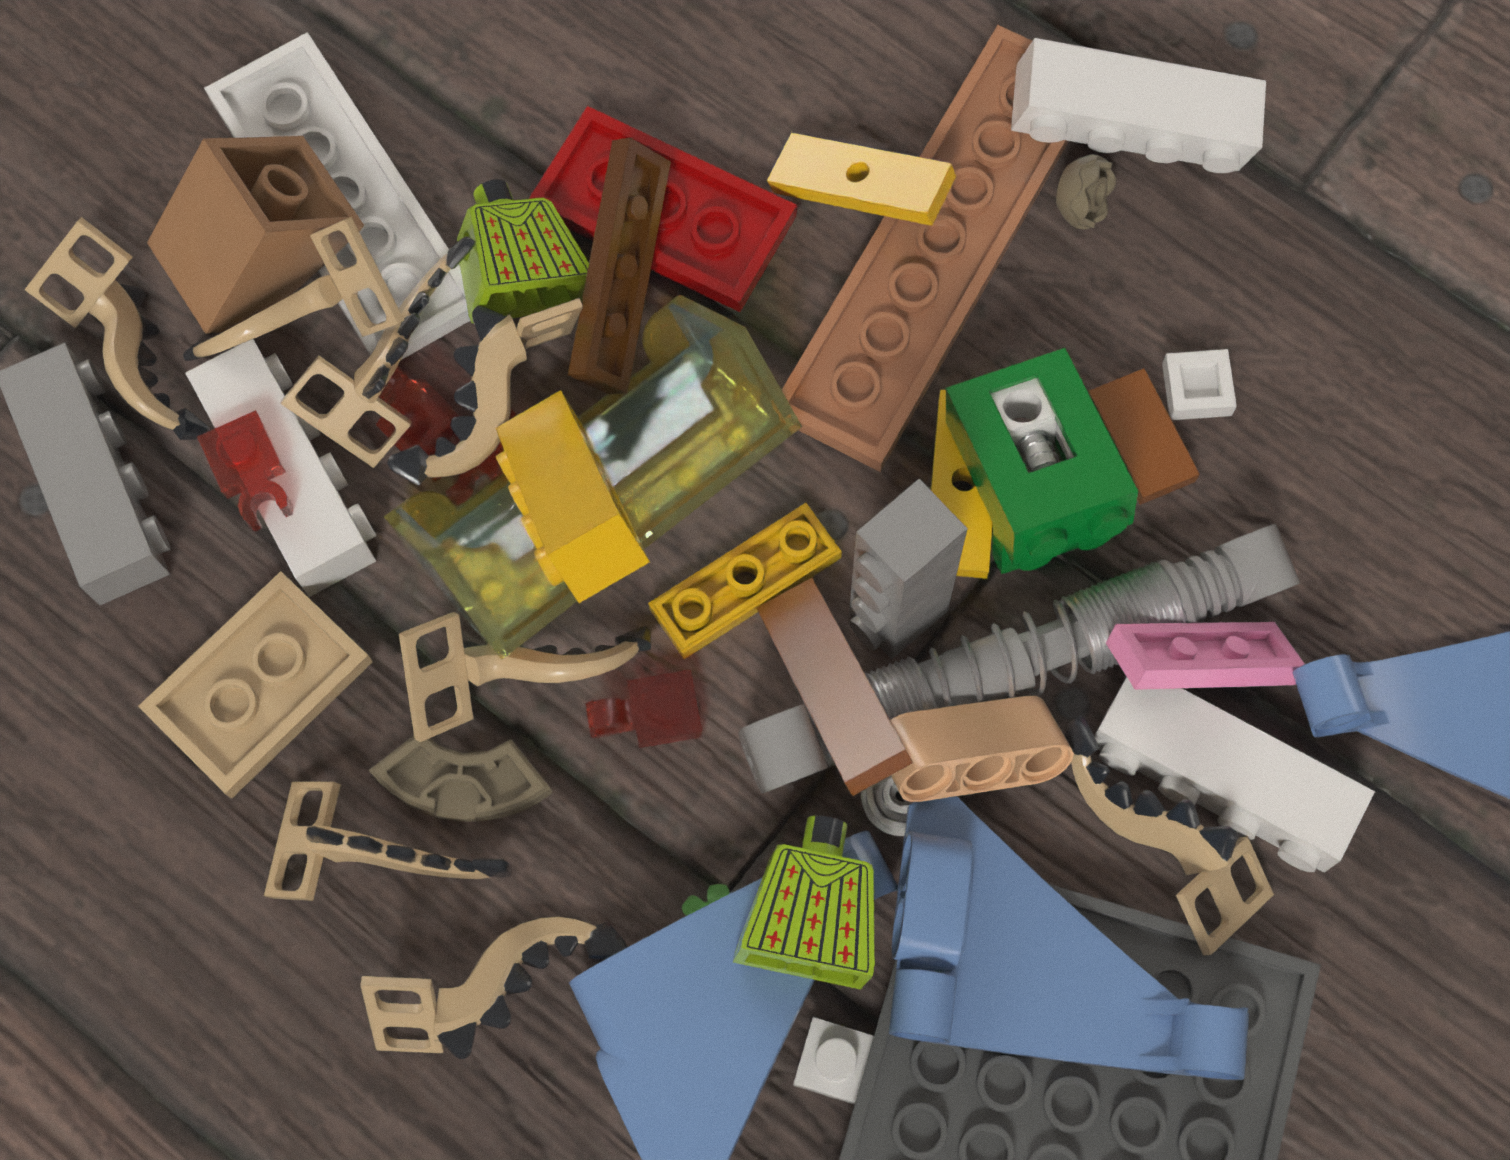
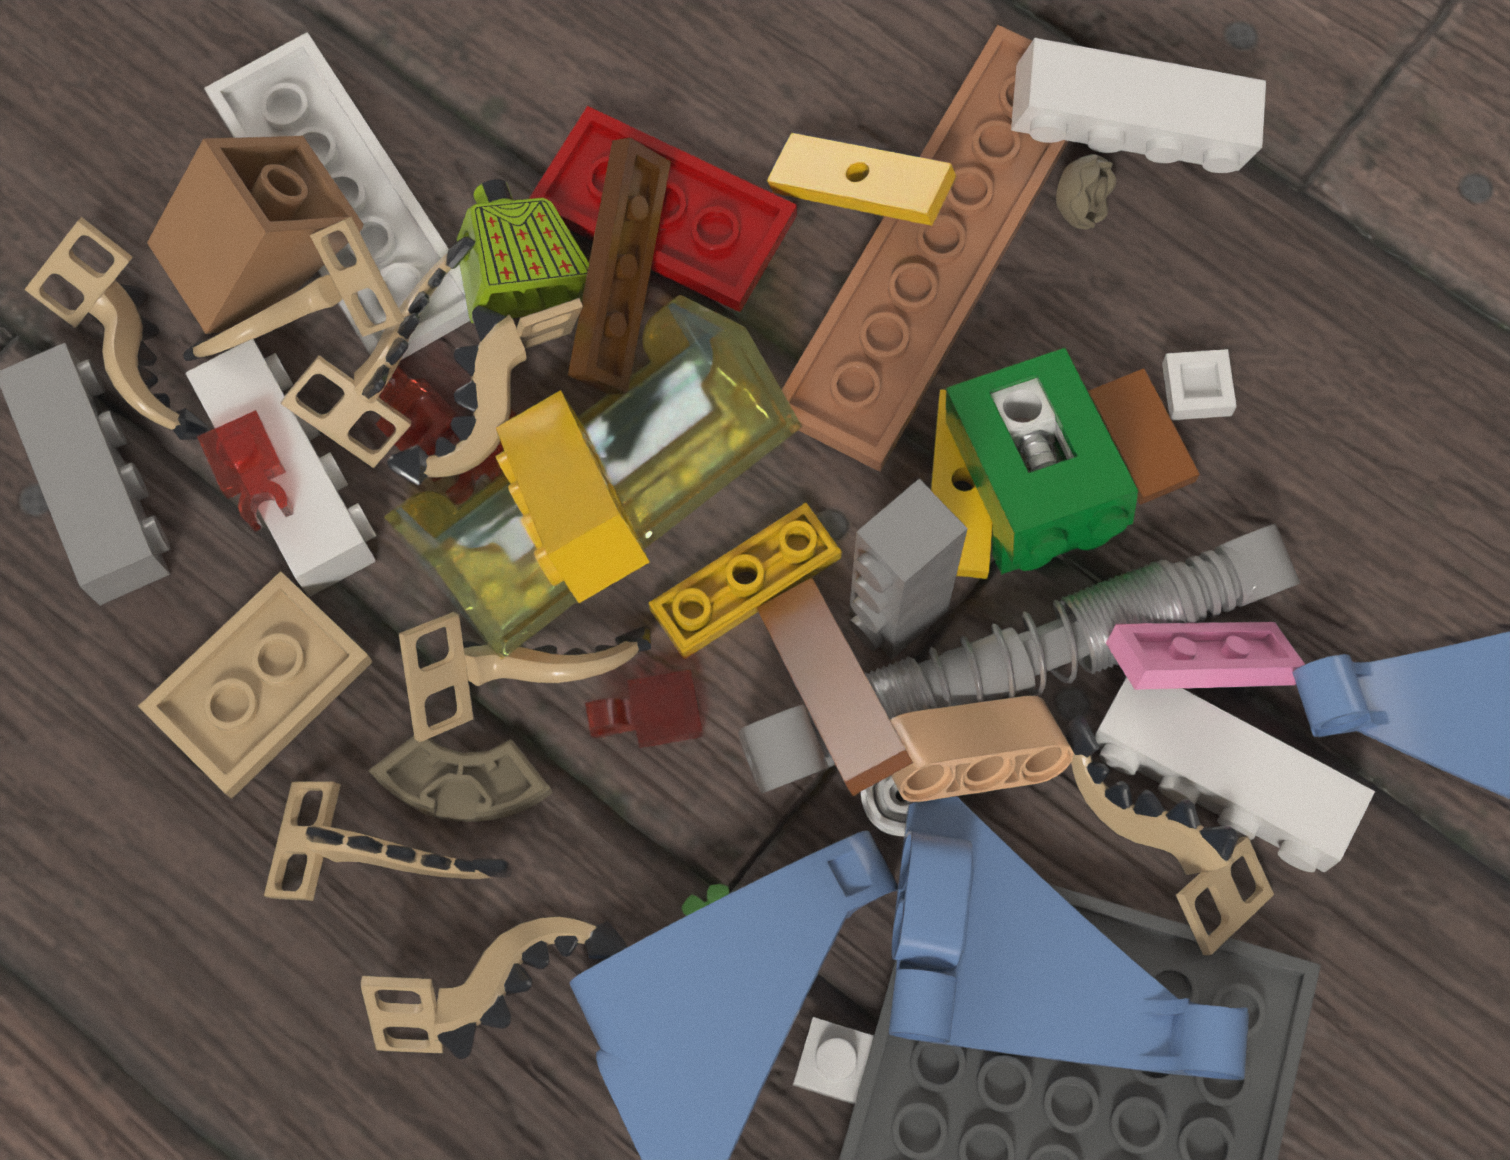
(813, 911): lime torso -> none

